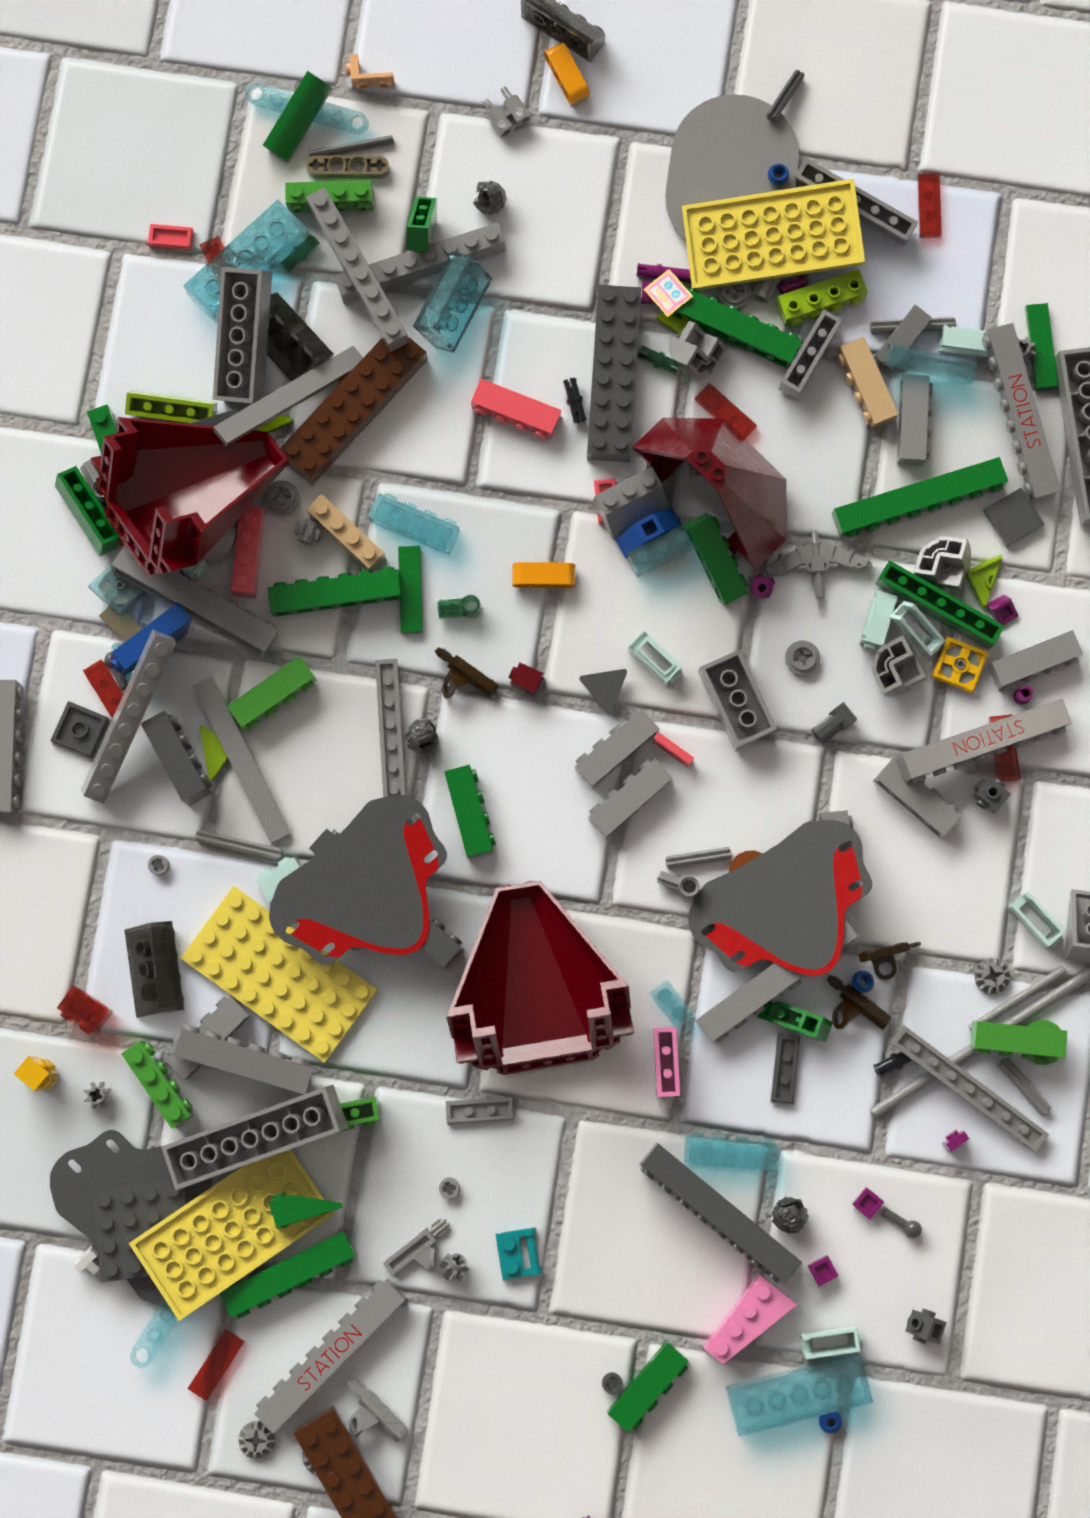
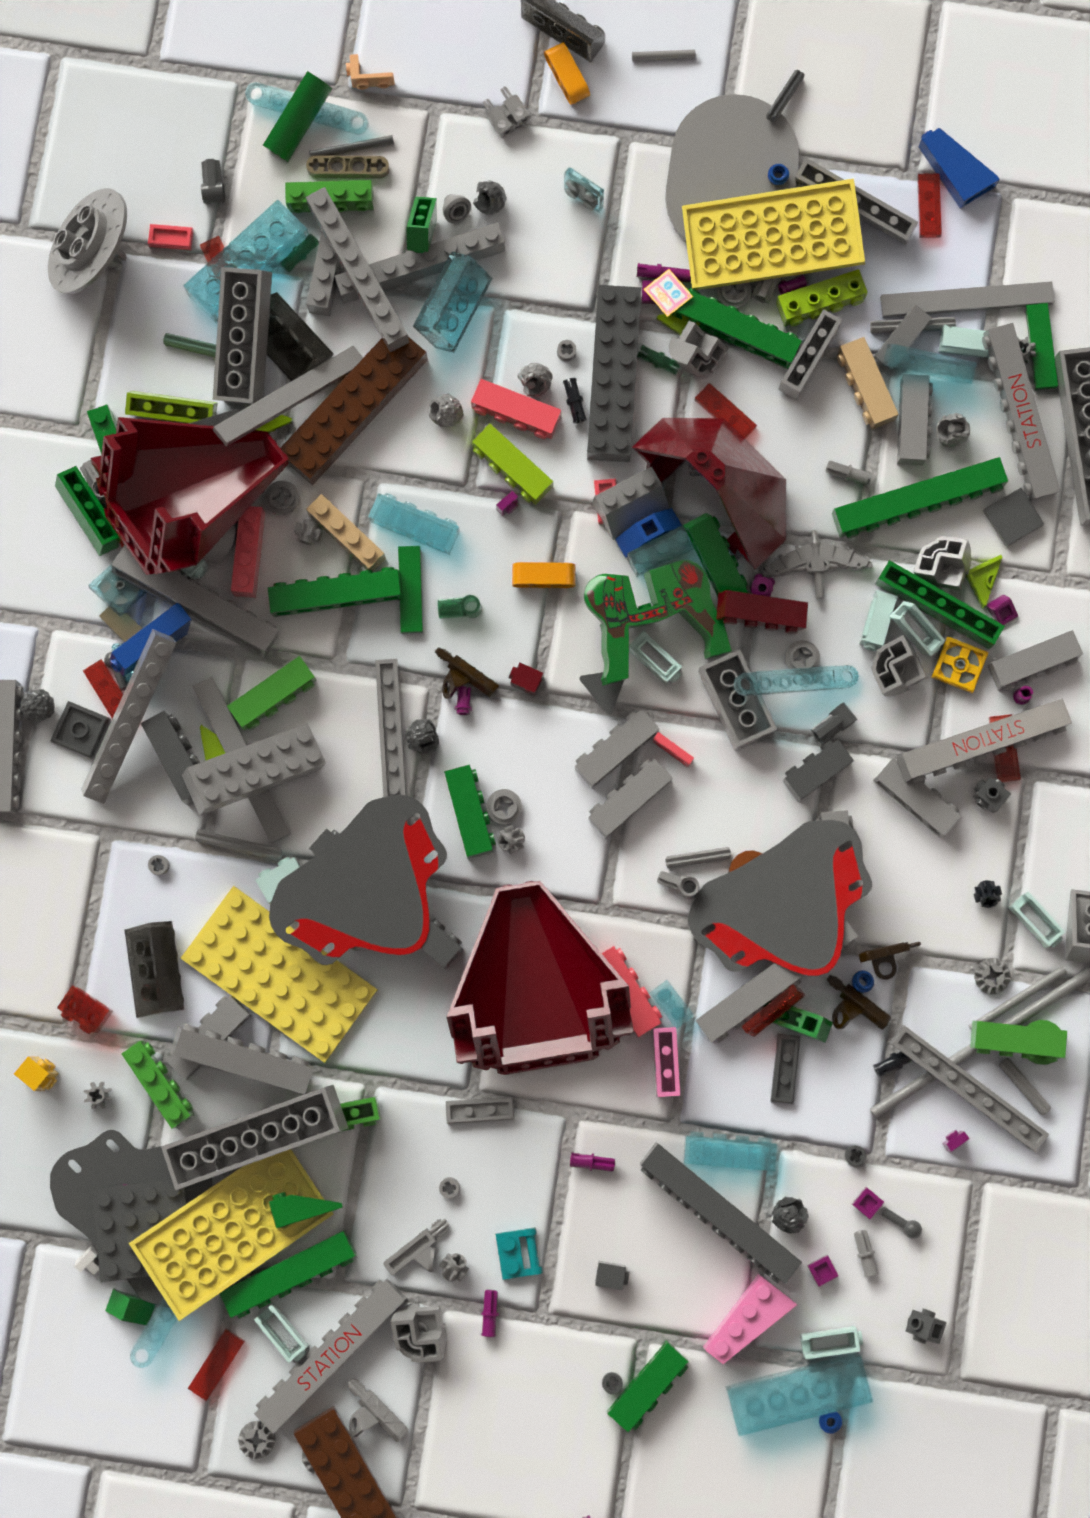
(37, 705): none -> dark grey piece
(88, 241): none -> light grey piece
(129, 1307): none -> green slope
(189, 344): none -> sand green axle
(212, 187): none -> dark grey piece
(253, 769): none -> light grey brick
(282, 1333): none -> light aqua window
(323, 279): none -> light grey brick
(419, 1333): none -> light grey brick
(446, 410): none -> light grey piece
(456, 208): none -> light grey brick
(463, 701): none -> magenta pin
(489, 1313): none -> magenta axle
(507, 504): none -> magenta plate
(508, 797): none -> light grey gear
(511, 839): none -> light grey gear
(512, 464): none -> lime brick
(535, 379): none -> light grey piece
(566, 357): none -> light grey bush
(583, 189): none -> piece
(592, 1162): none -> magenta axle
(611, 1275): none -> dark grey brick
(642, 1014): none -> coral brick
(662, 55): none -> light grey bar
(672, 590): none -> animal
(762, 611): none -> dark red brick
(773, 1010): none -> clear red tile
(796, 680): none -> clear light blue plate
(817, 769): none -> dark grey brick
(847, 472): none -> light grey axle
(862, 1156): none -> dark grey bush
(866, 1253): none -> light grey axle
(953, 430): none -> light grey piece
(958, 169): none -> blue slope
(968, 299): none -> light grey tile
(987, 894): none -> black gear

